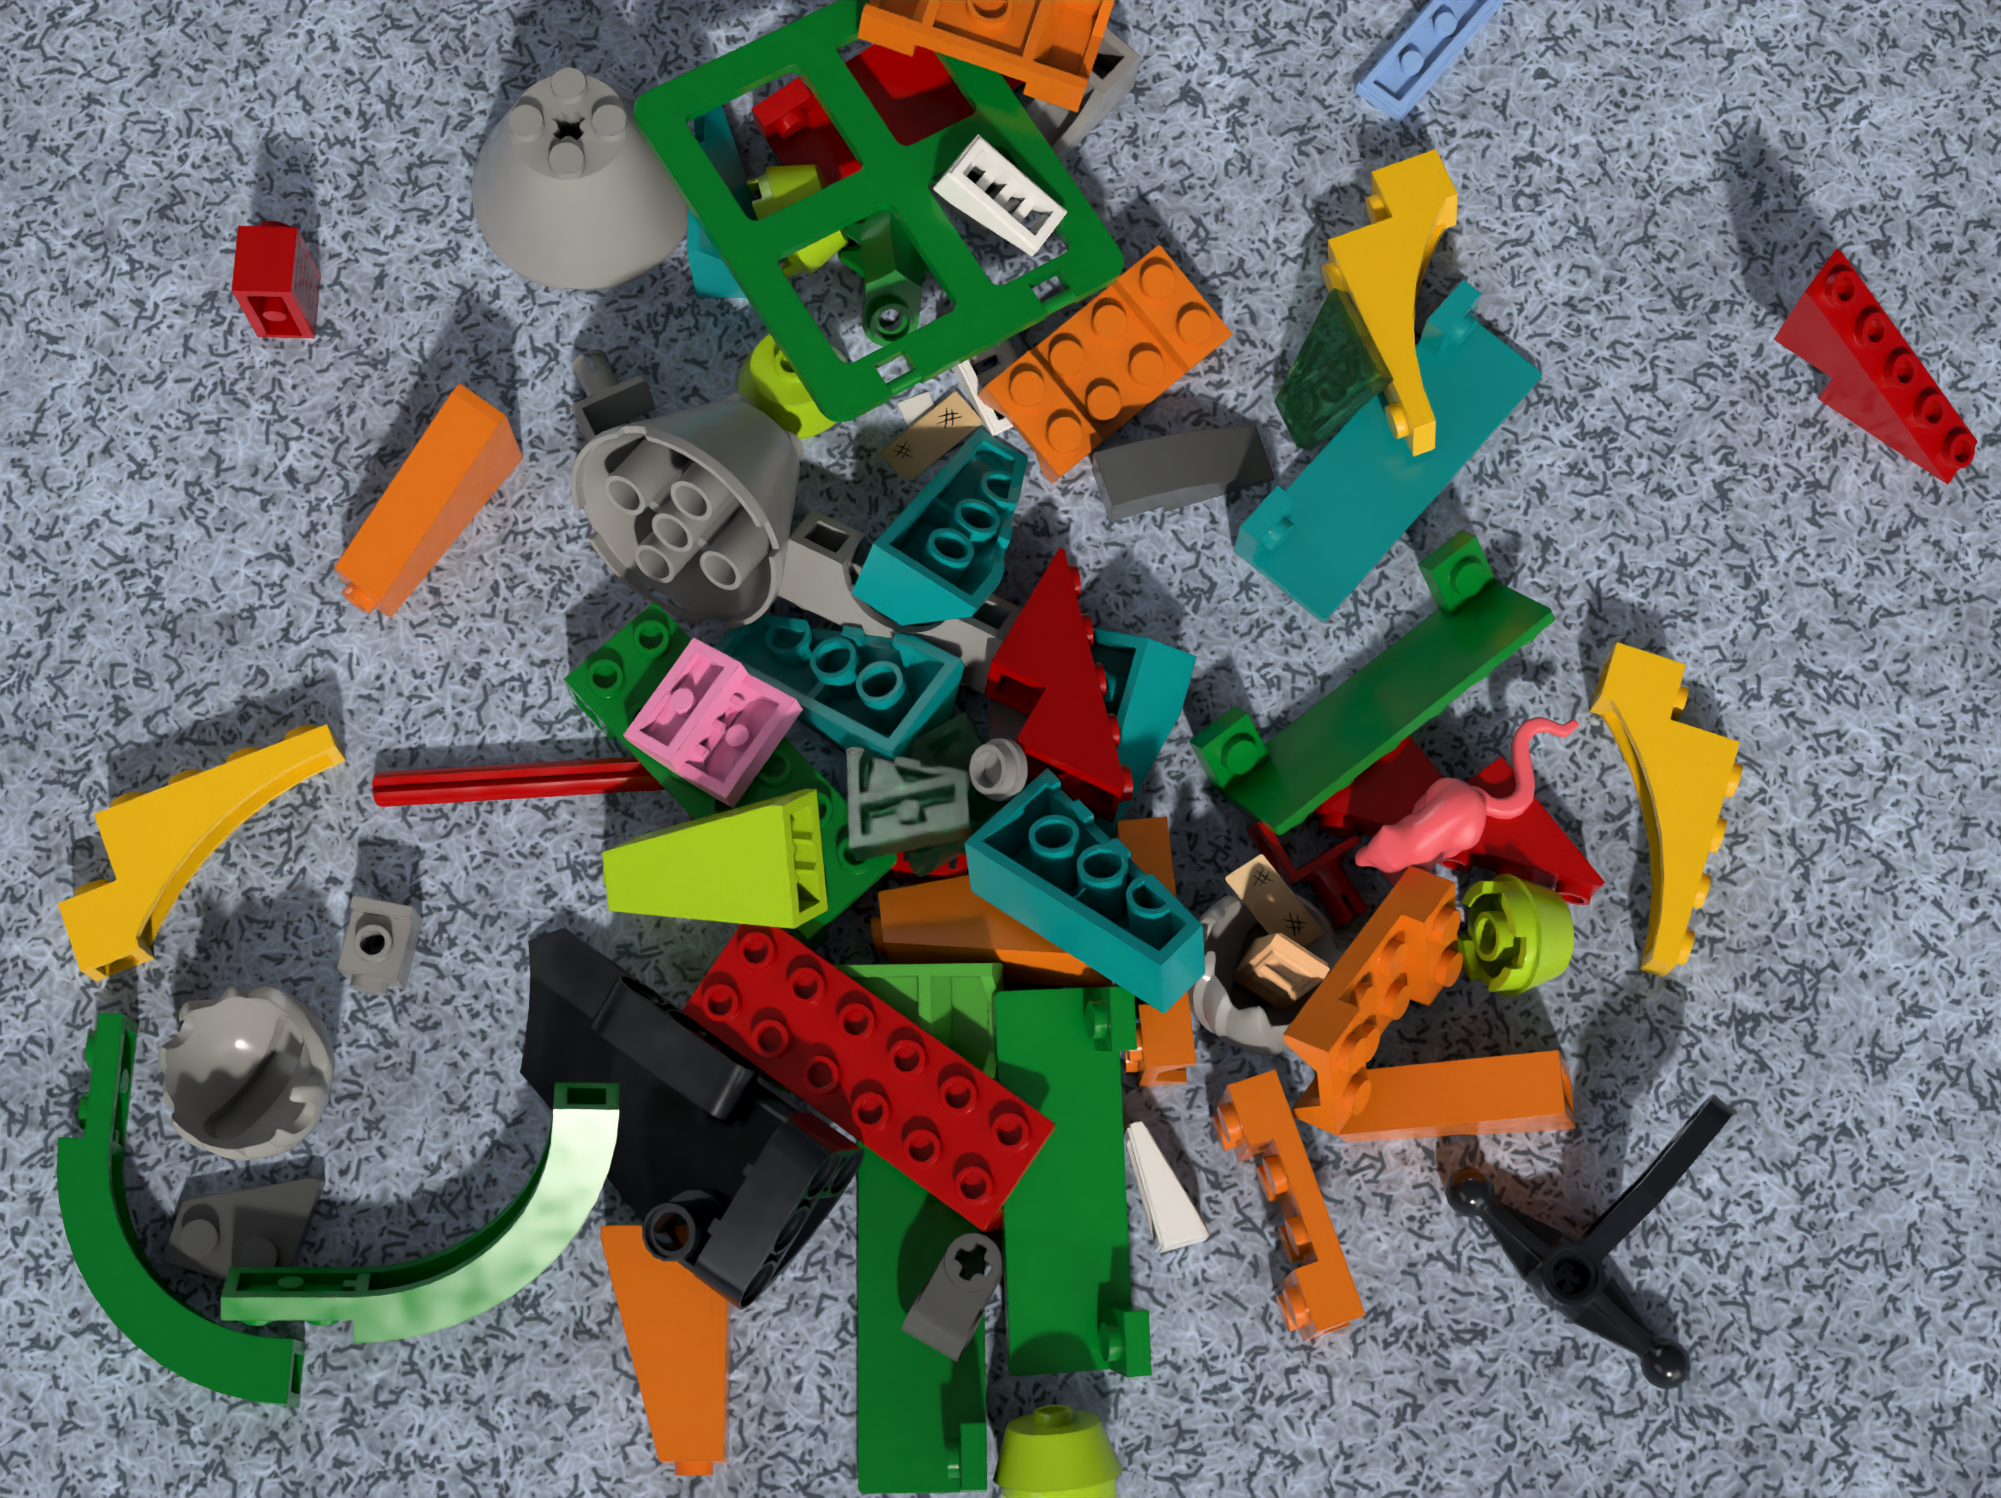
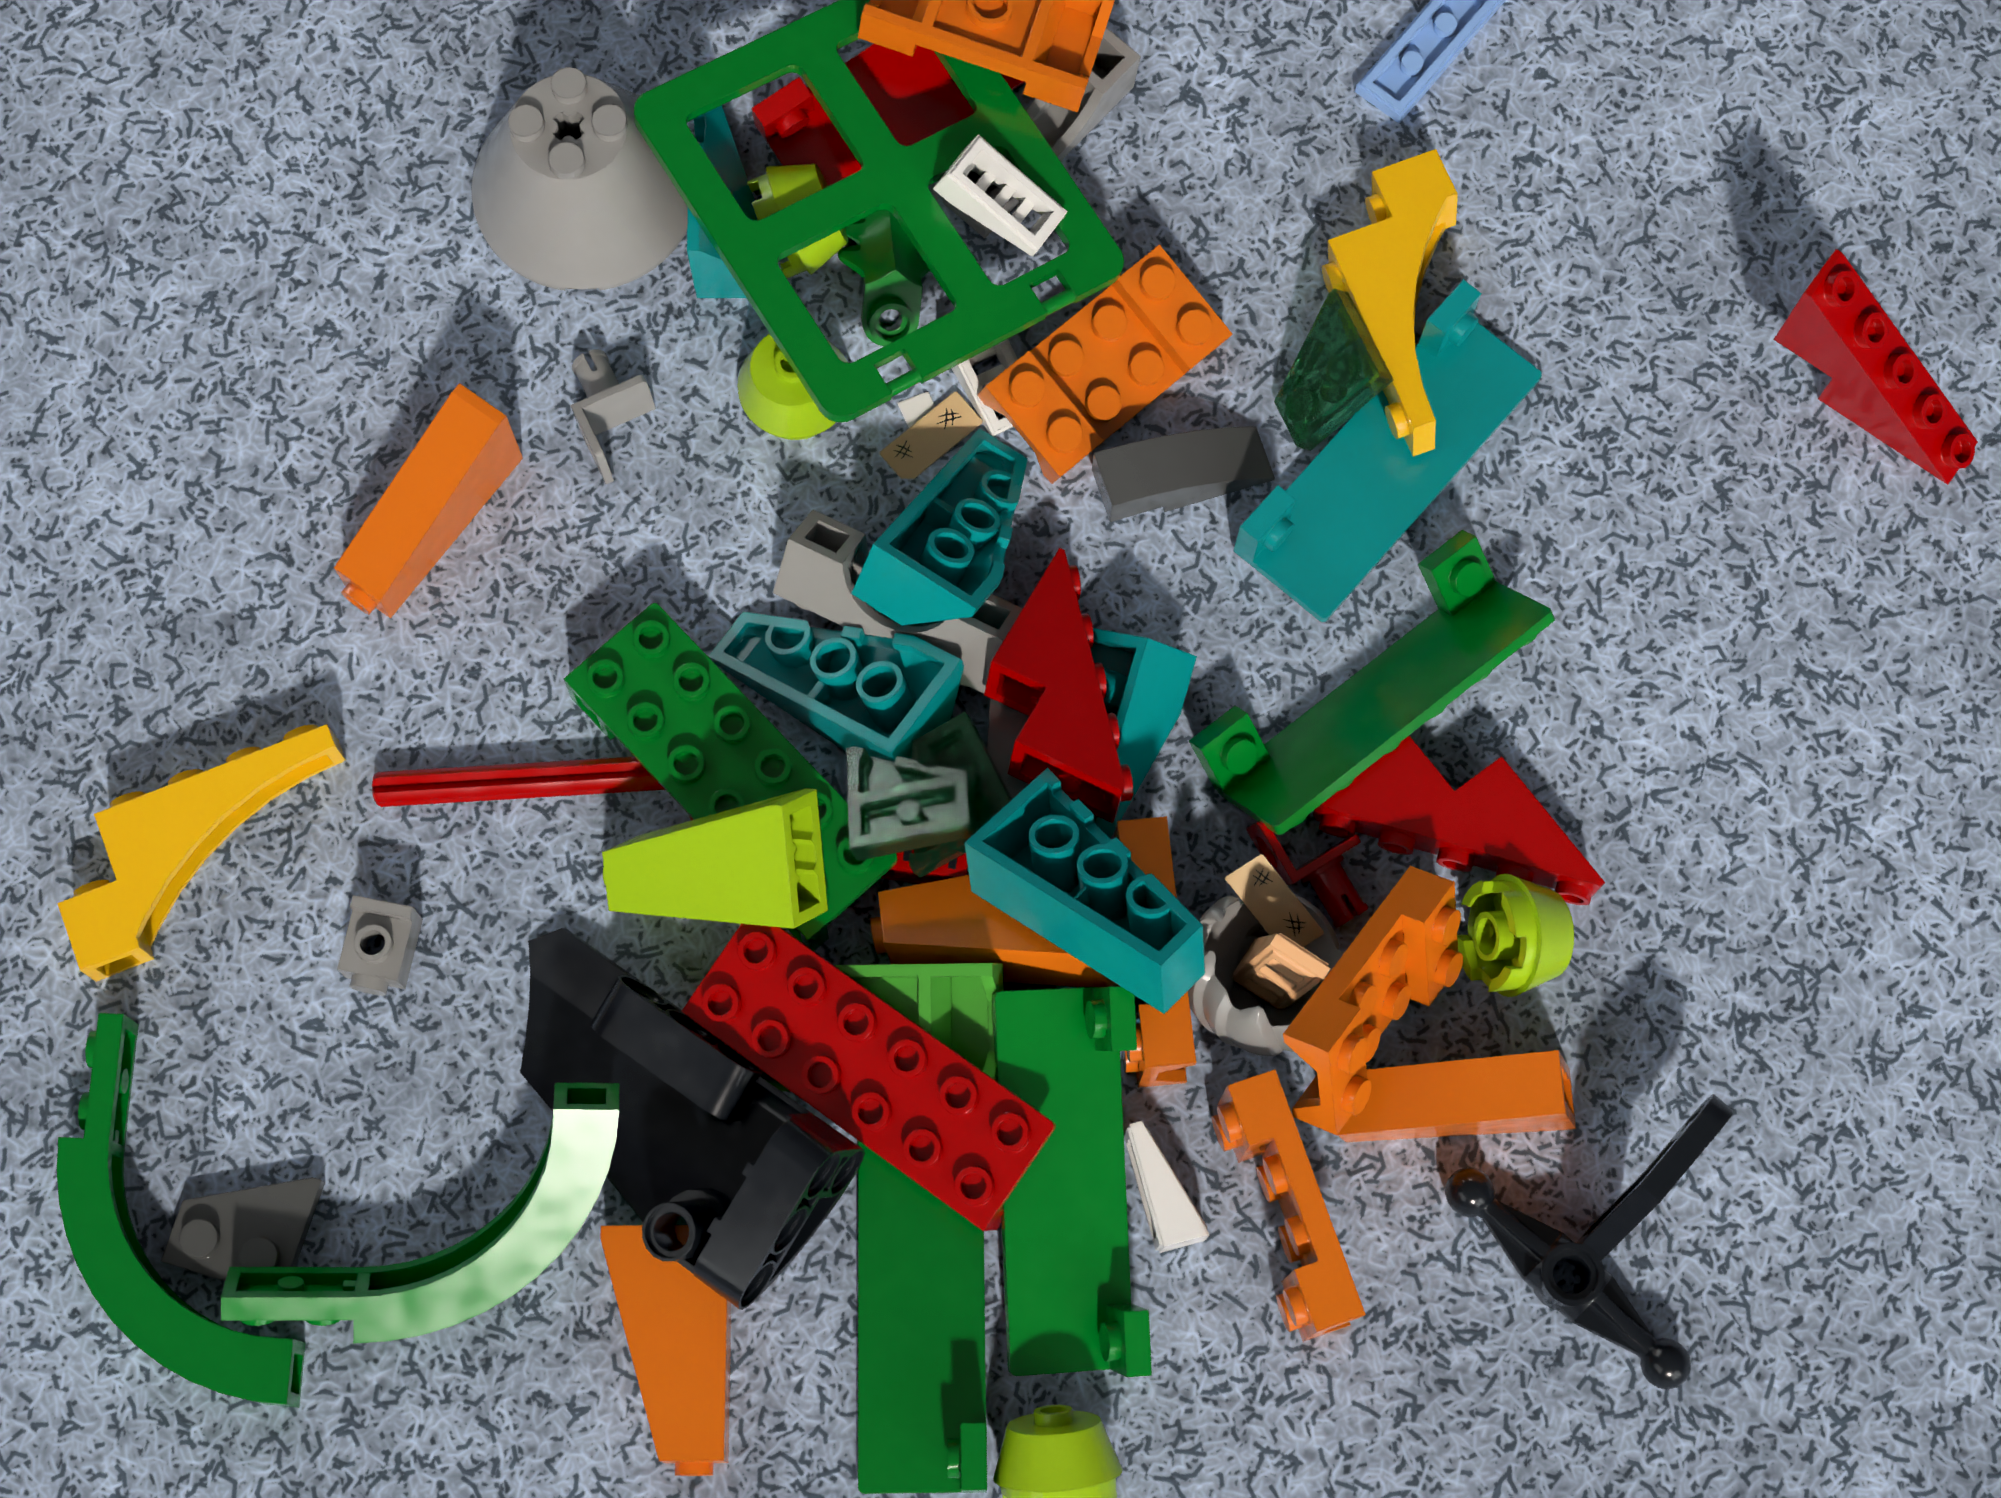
(248, 1073): light grey piece -> none
(276, 281): red brick -> none
(694, 507): light grey cone -> none
(713, 722): bright pink slope -> none
(953, 1307): dark grey piece -> none
(999, 769): light grey plate -> none
(1455, 813): coral animal -> none
(1680, 787): yellow arch -> none

